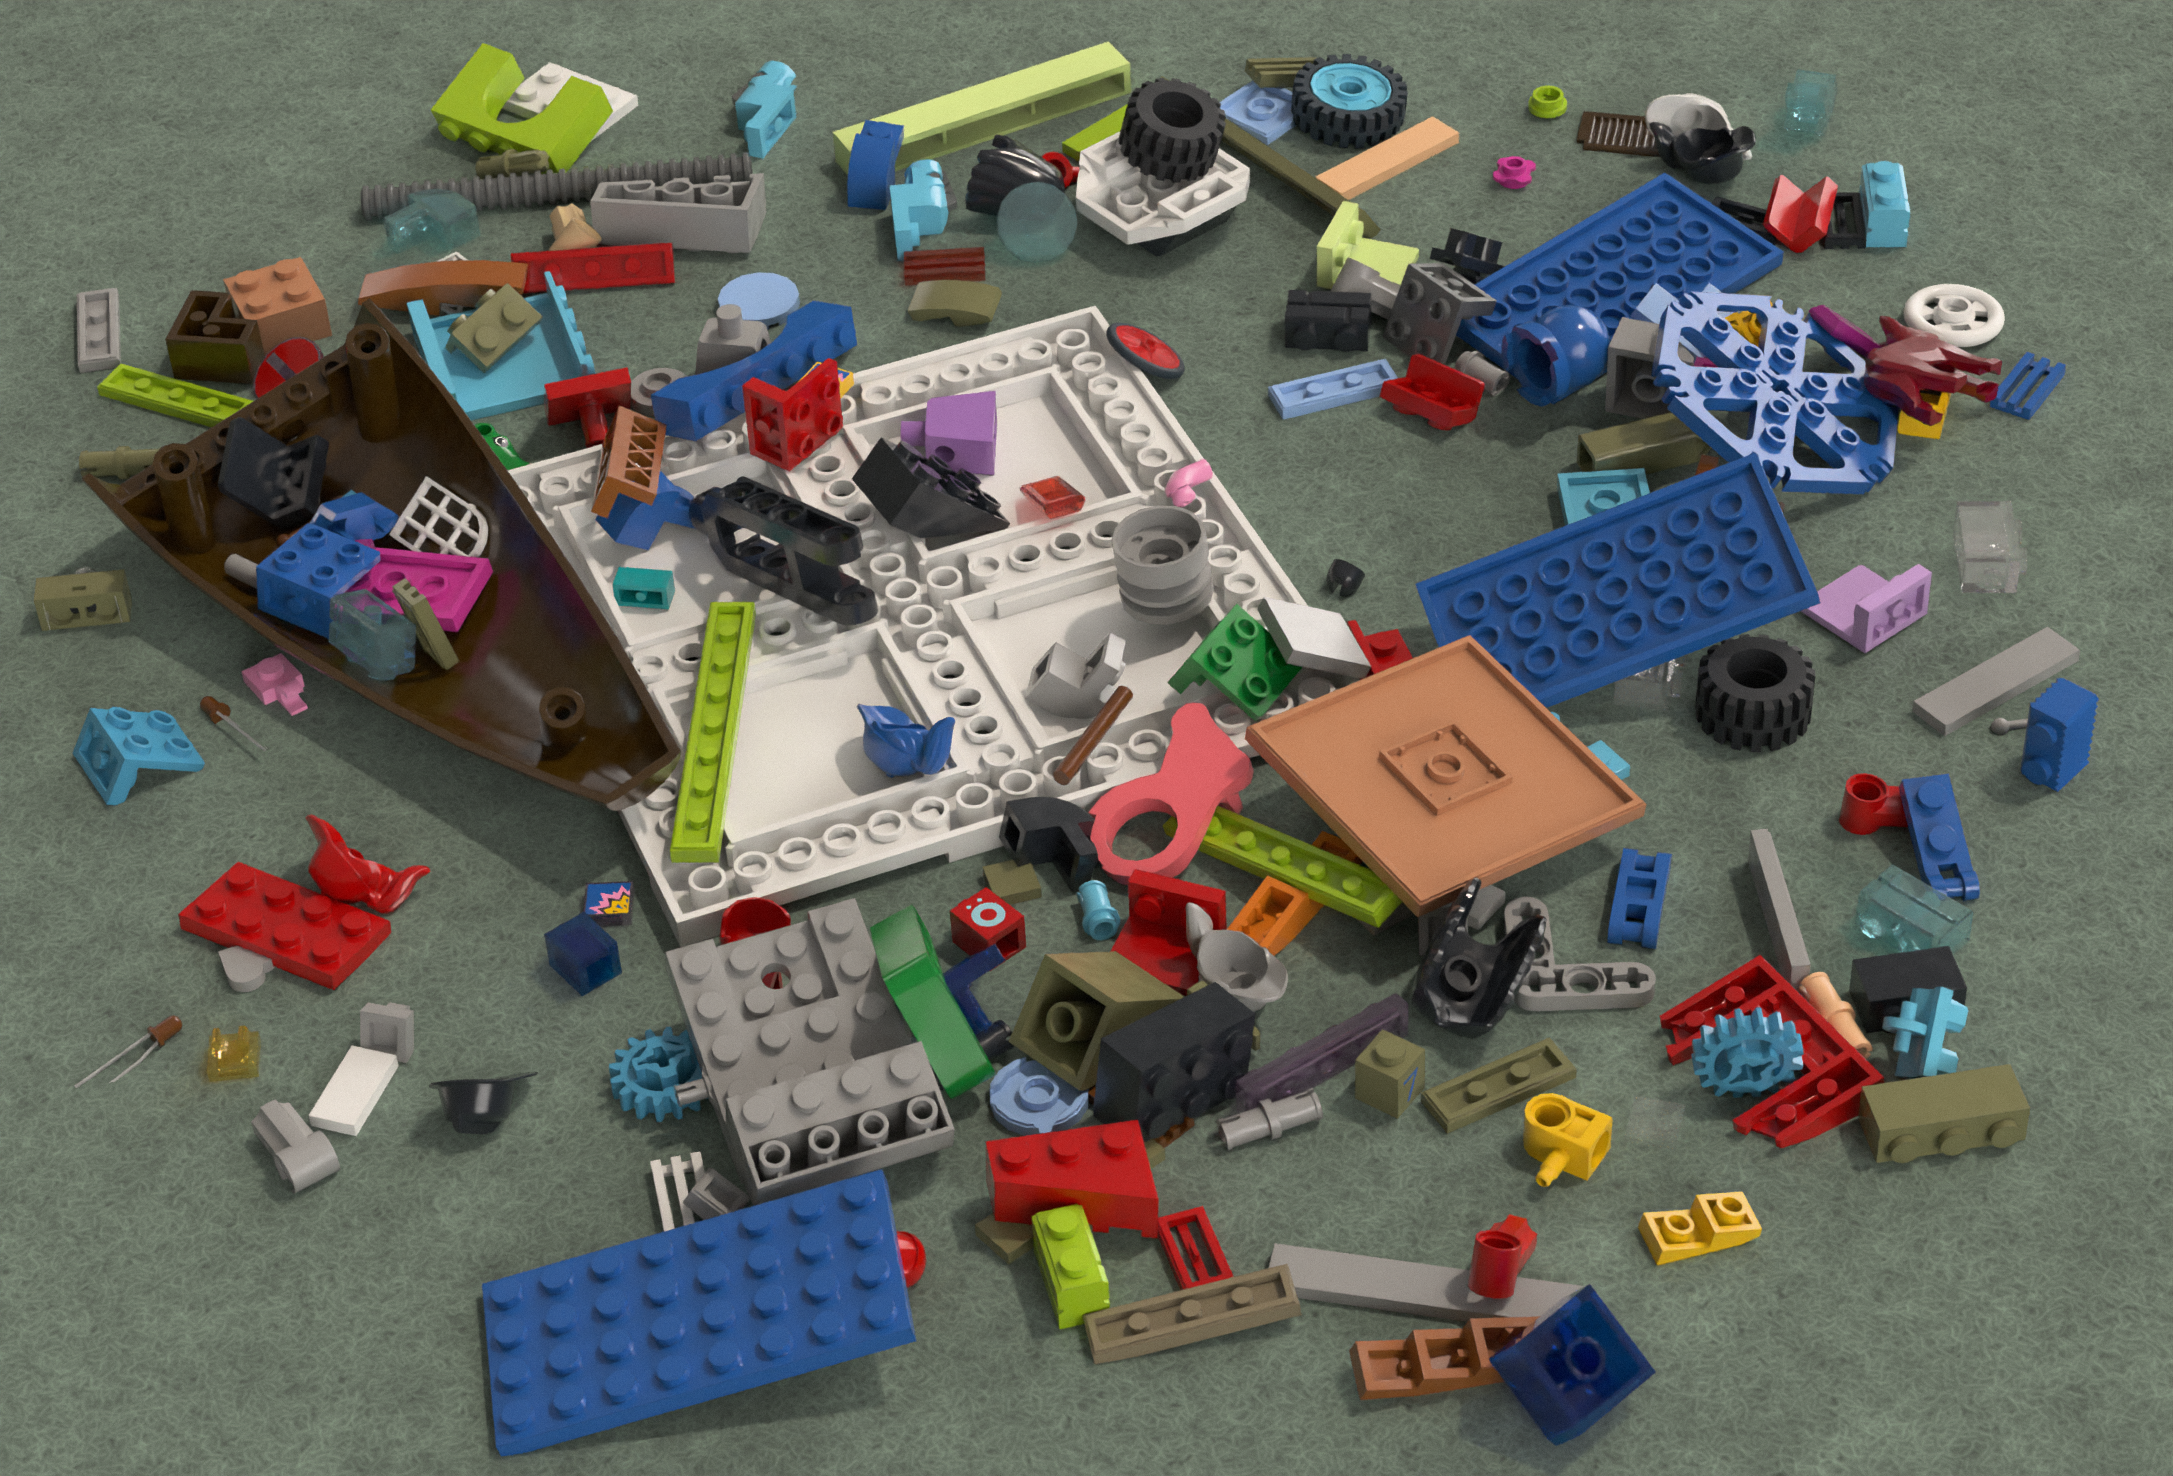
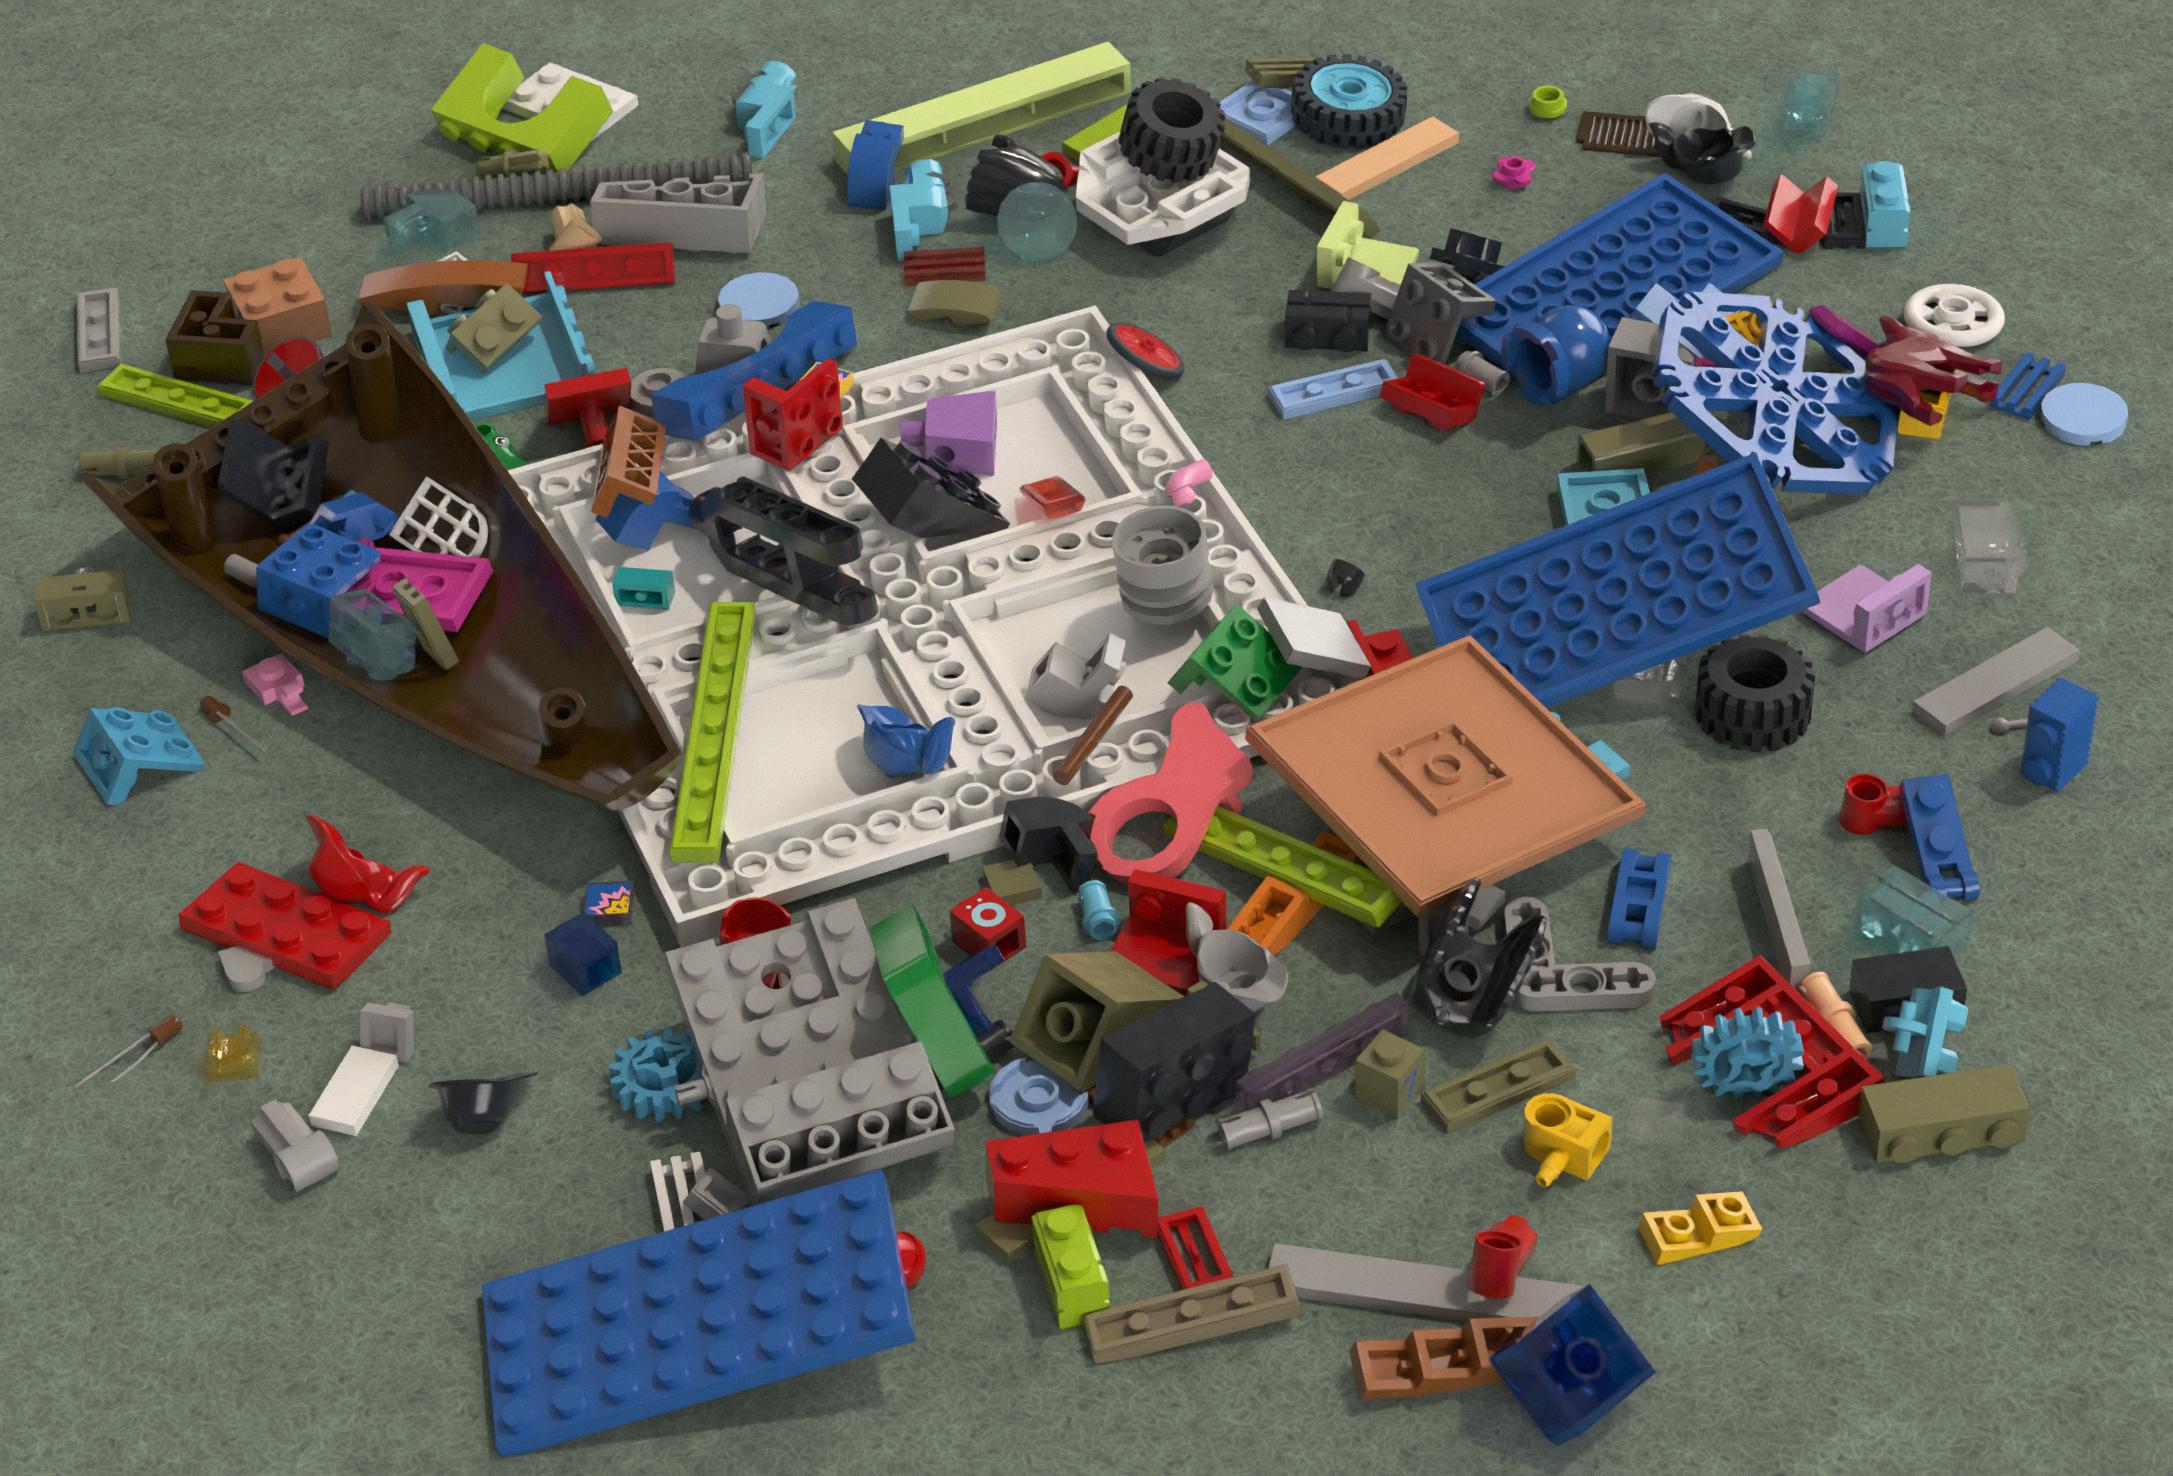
(2084, 414): none -> light blue tile

